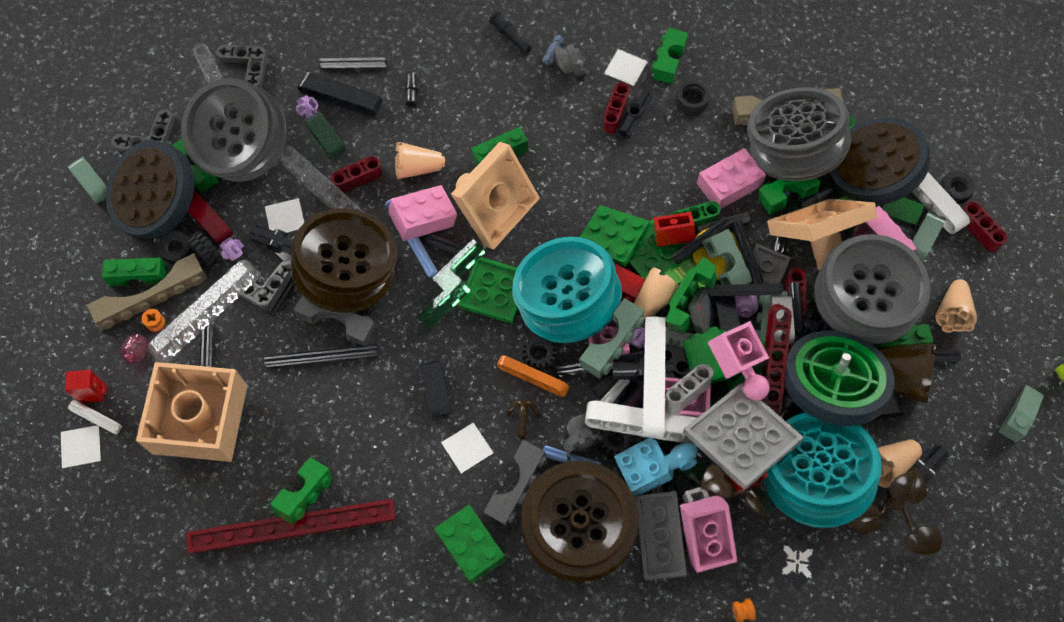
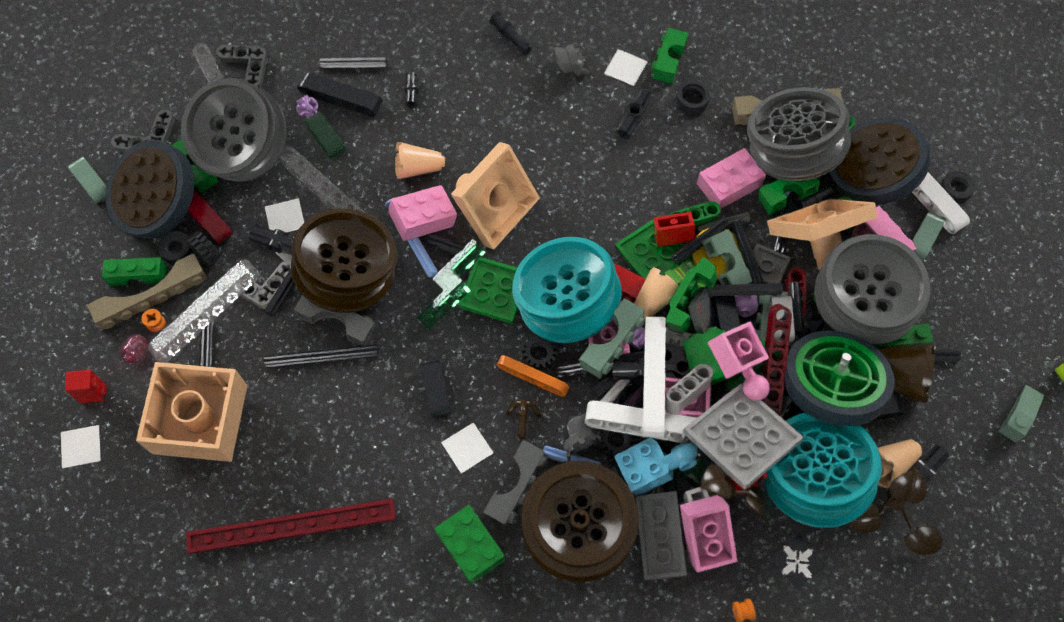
(94, 417): white axle -> none
(231, 249): lavender gear -> none
(292, 505): green arch -> none
(361, 167): dark red beam -> none
(514, 138): green brick -> none
(557, 42): sand blue axle -> none
(616, 100): dark red beam -> none
(616, 233): green plate -> none
(904, 210): green slope -> none
(957, 308): light nougat cone -> none
(990, 228): dark red beam -> none

